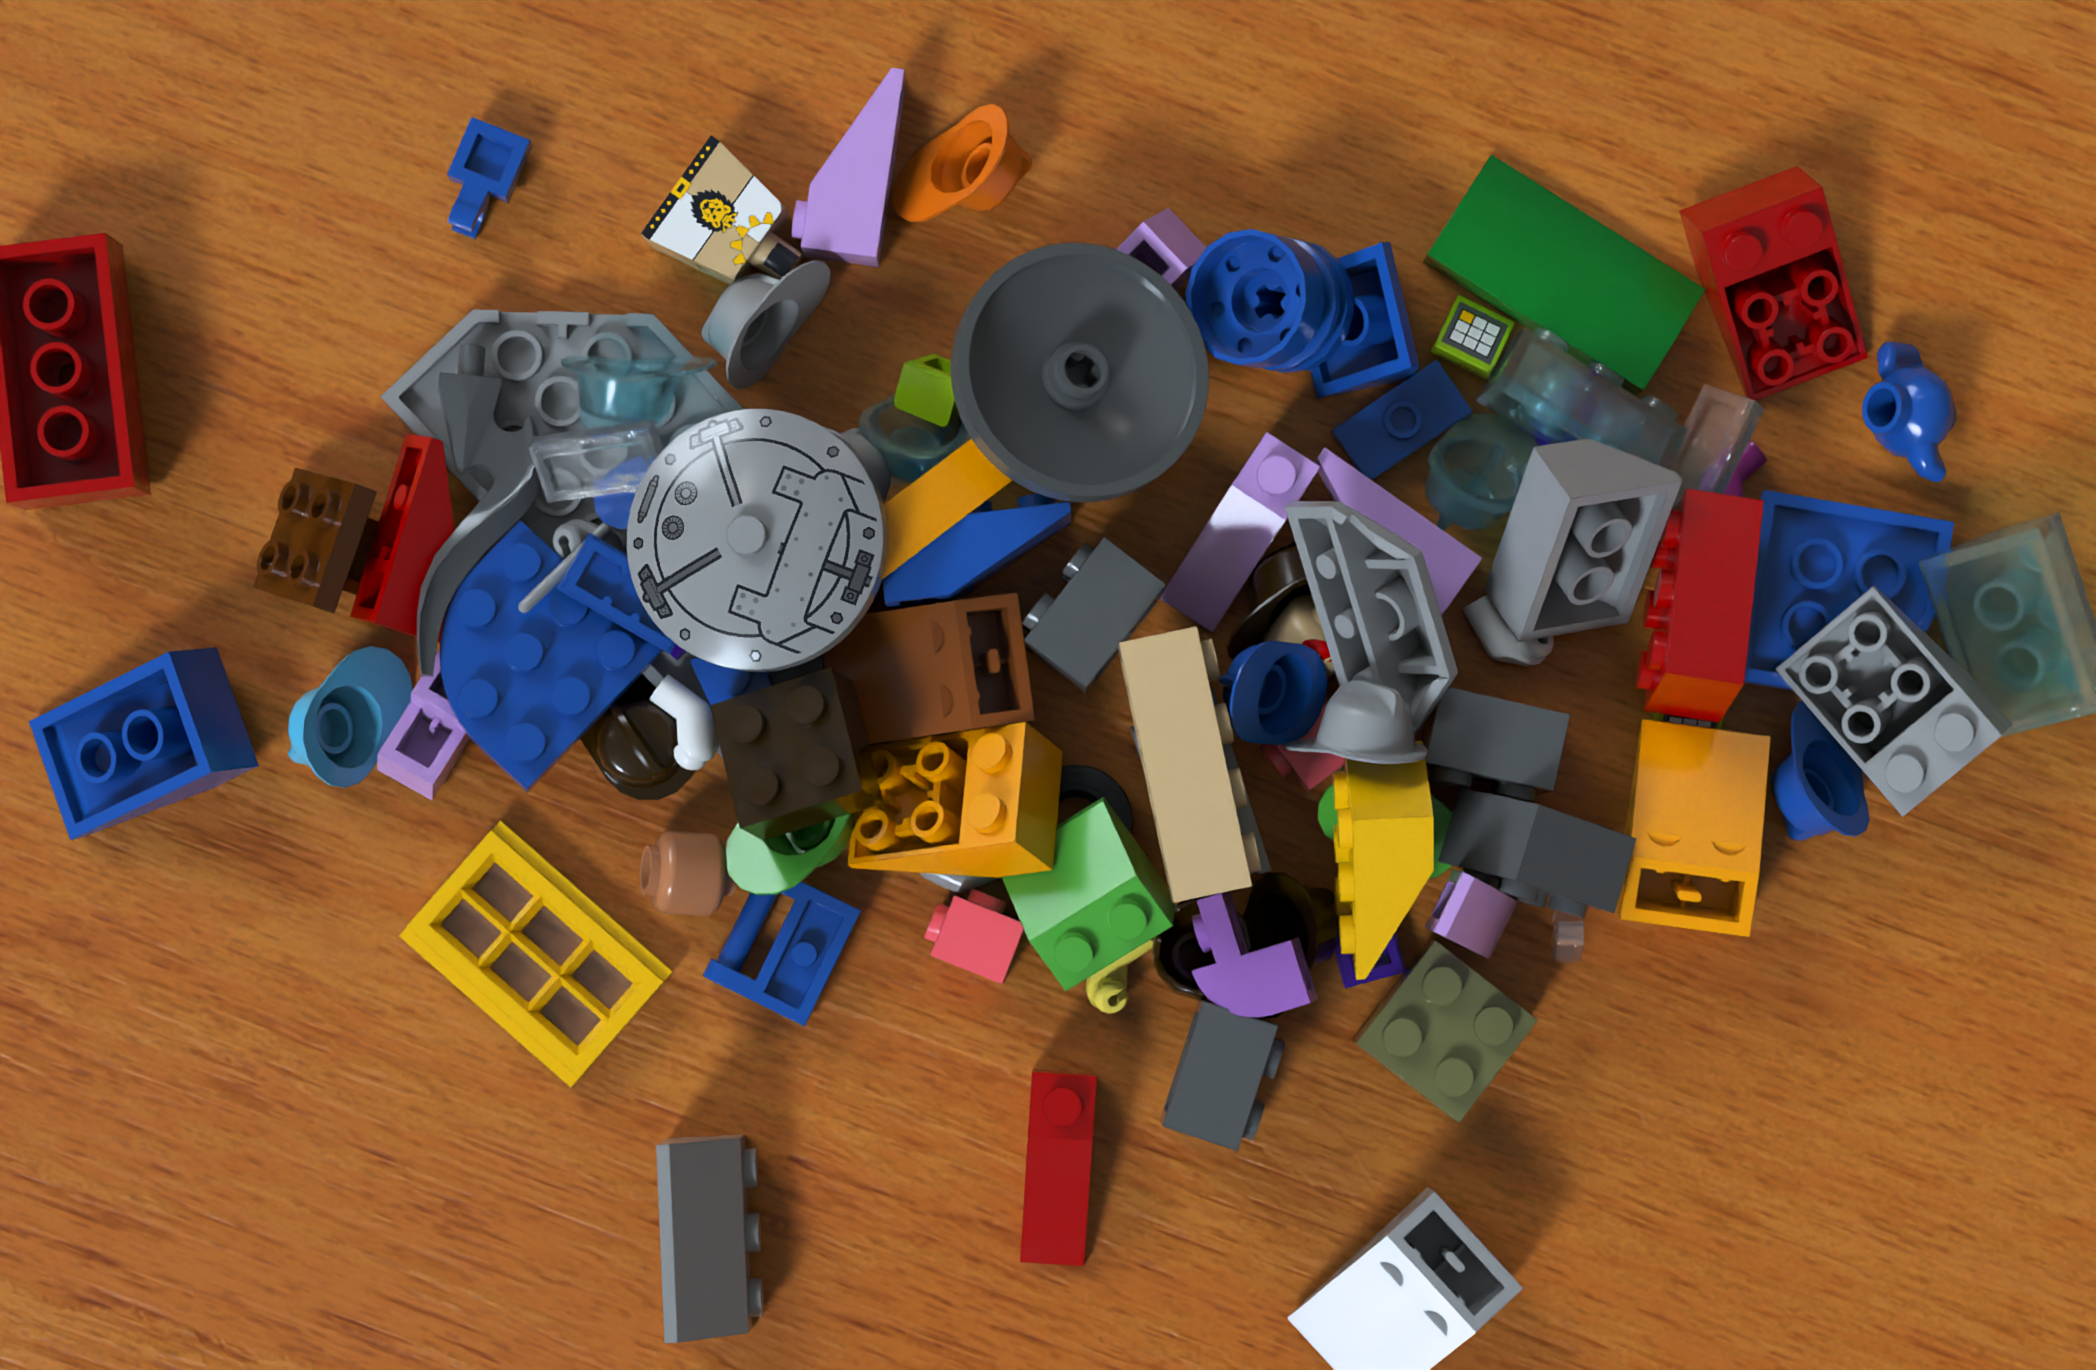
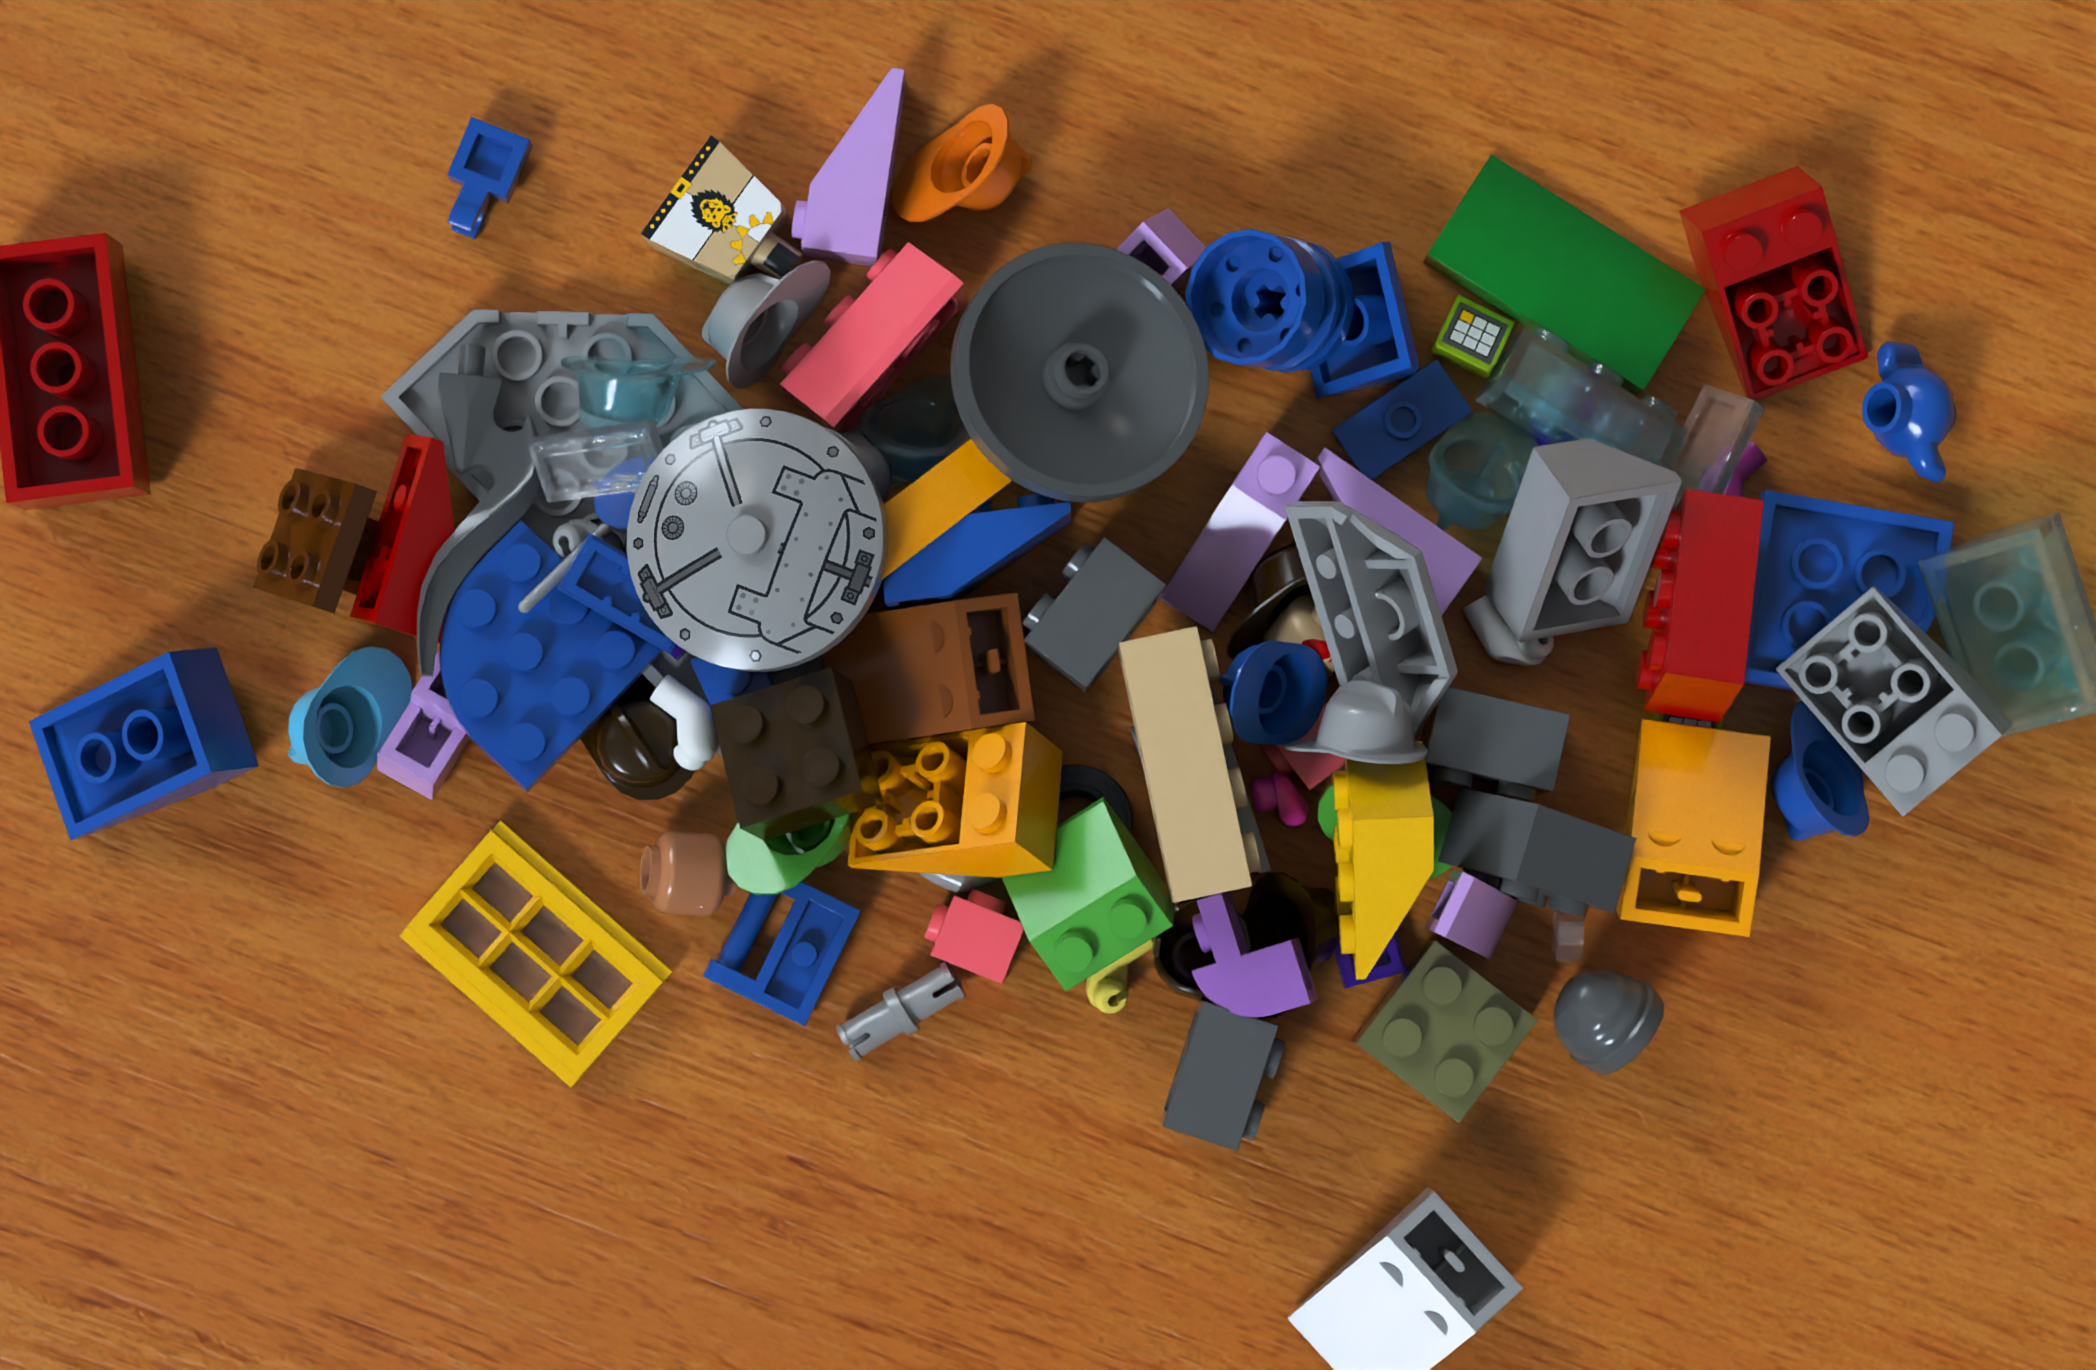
(707, 1237): light grey slope -> none
(873, 338): none -> coral slope
(901, 1011): none -> light grey pin
(927, 390): lime slope -> none
(1058, 1167): red slope -> none
(1282, 795): none -> dark pink arm
(1606, 1018): none -> dark grey hat

